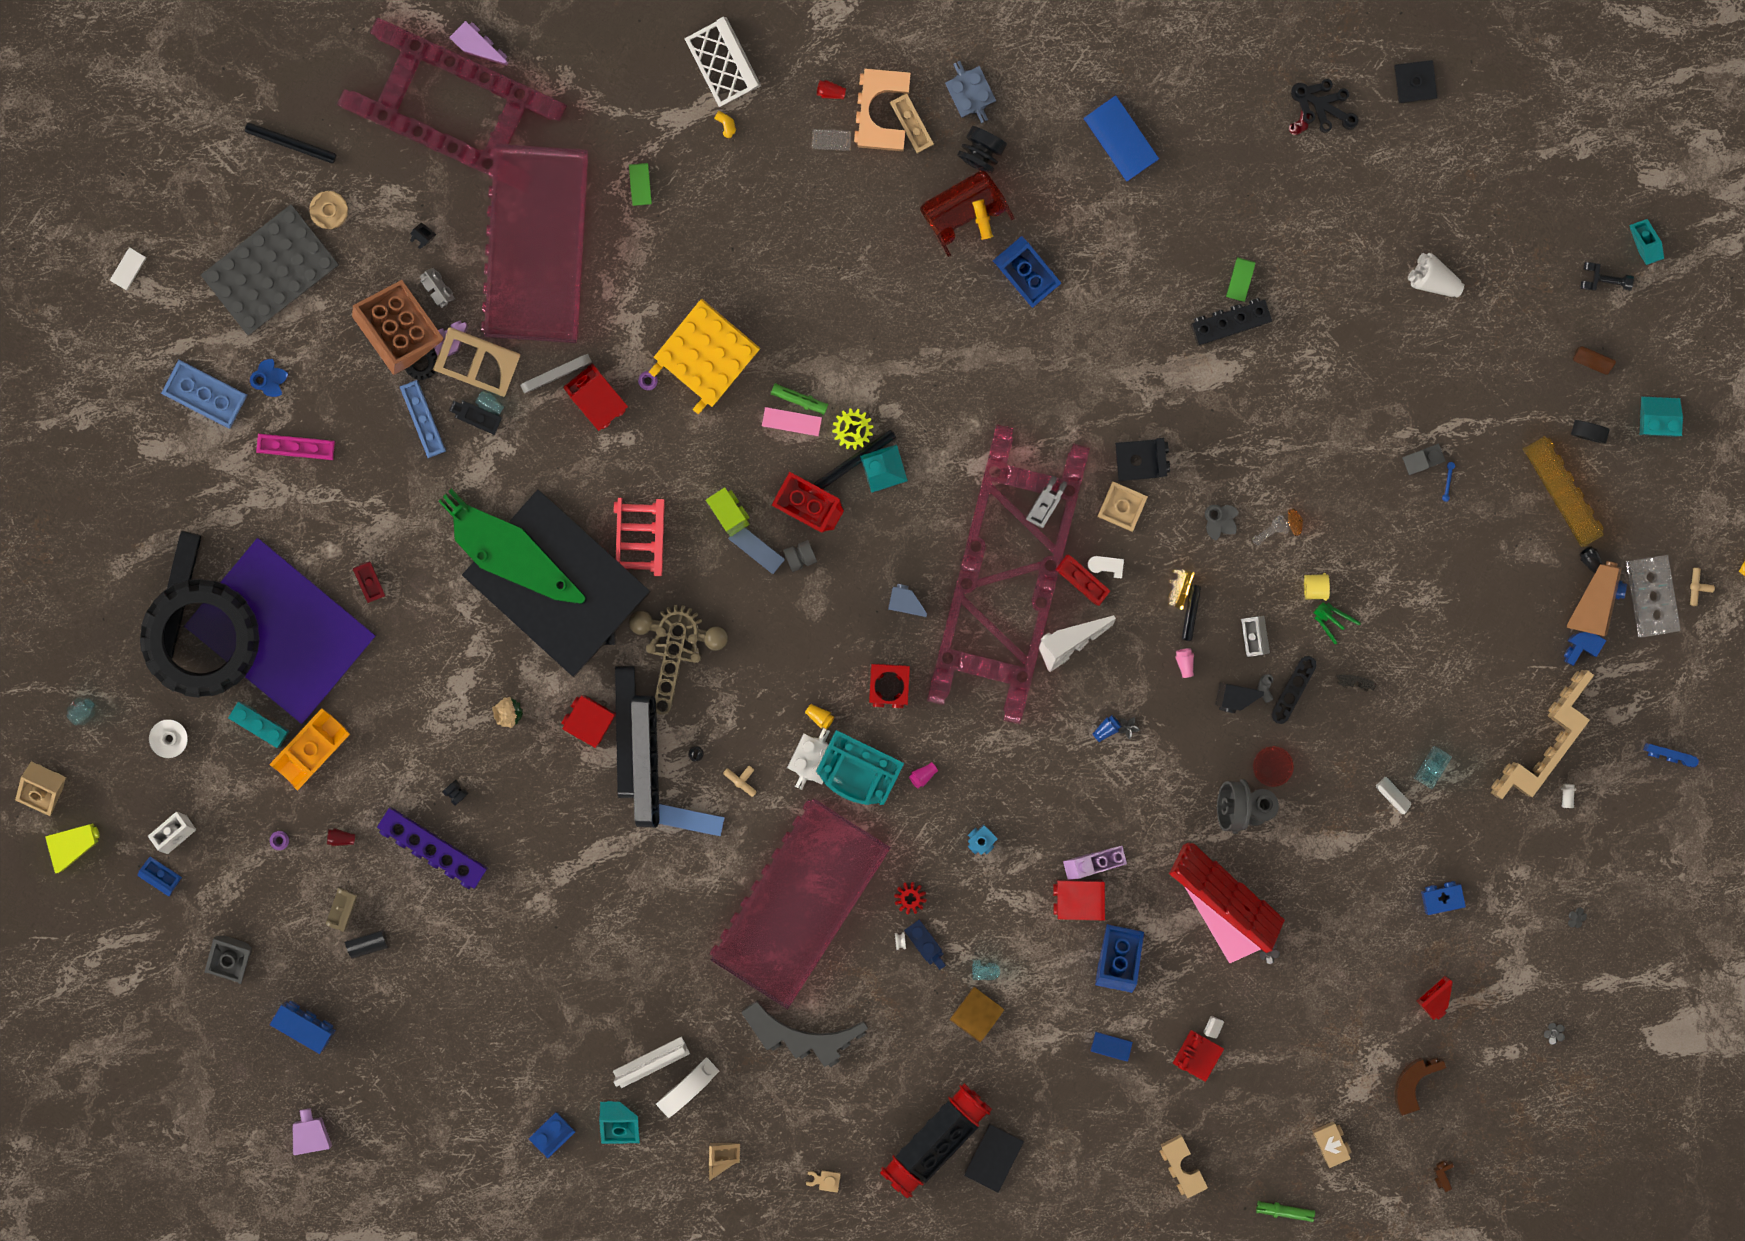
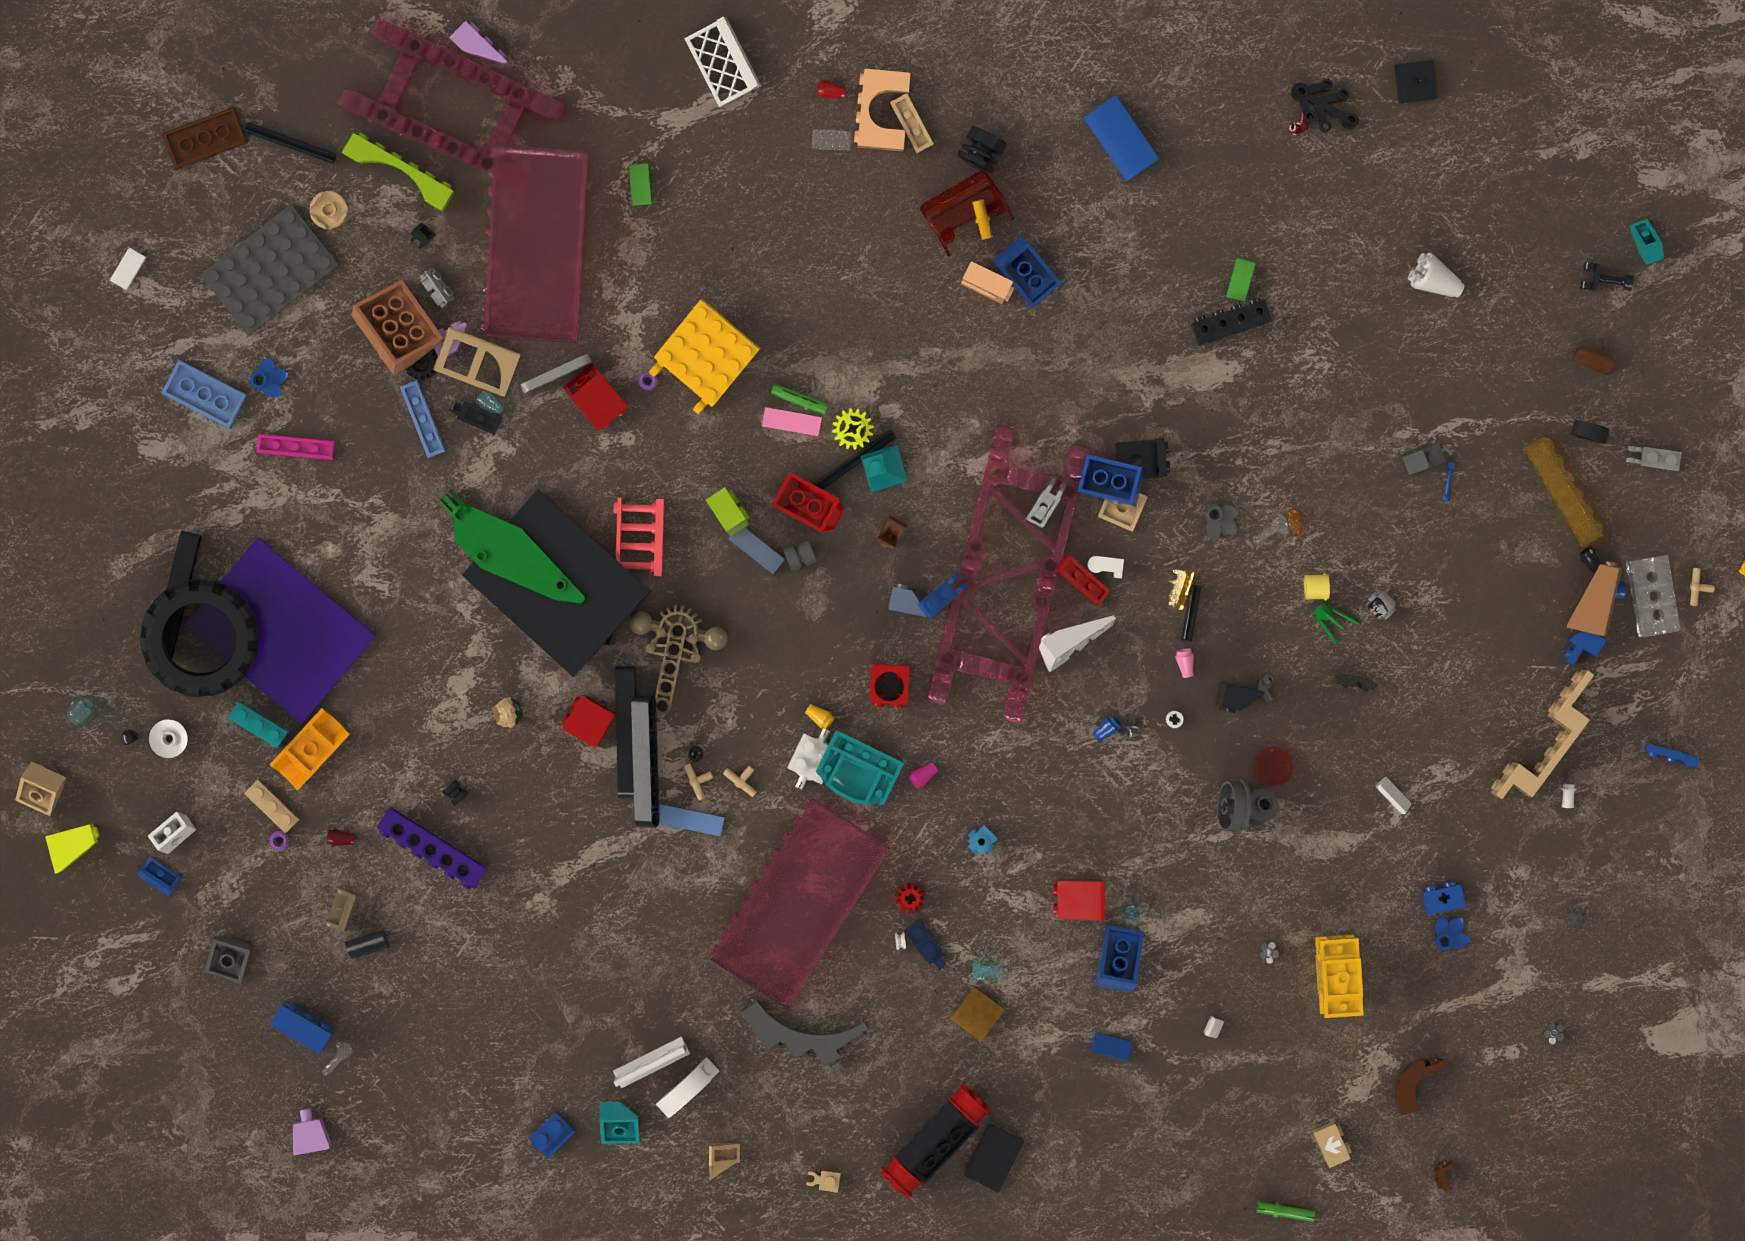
(128, 737): none -> black hinge
(204, 138): none -> reddish brown tile
(271, 806): none -> tan plate
(344, 1051): none -> clear piece
(364, 152): none -> lime arch
(369, 581): dark red plate -> none
(696, 781): none -> tan piece
(728, 123): yellow arm -> none
(891, 533): none -> reddish brown bracket
(940, 597): none -> blue hinge
(970, 92): sand blue plate -> none
(987, 283): none -> light nougat arch
(1094, 863): lavender slope -> none
(1111, 480): none -> blue brick
(1131, 914): none -> clear light blue plate
(1170, 723): none -> white bush
(1190, 1182): tan arch -> none
(1198, 1056): red hinge -> none
(1228, 907): red piece -> none
(1255, 636): light grey slope -> none
(1296, 691): black beam -> none
(1339, 976): none -> yellow piece
(1381, 605): none -> light grey head
(1432, 767): clear light blue brick -> none
(1437, 999): red slope -> none
(1452, 931): none -> blue plate
(1656, 458): none -> light grey hinge
(1661, 416): teal slope -> none

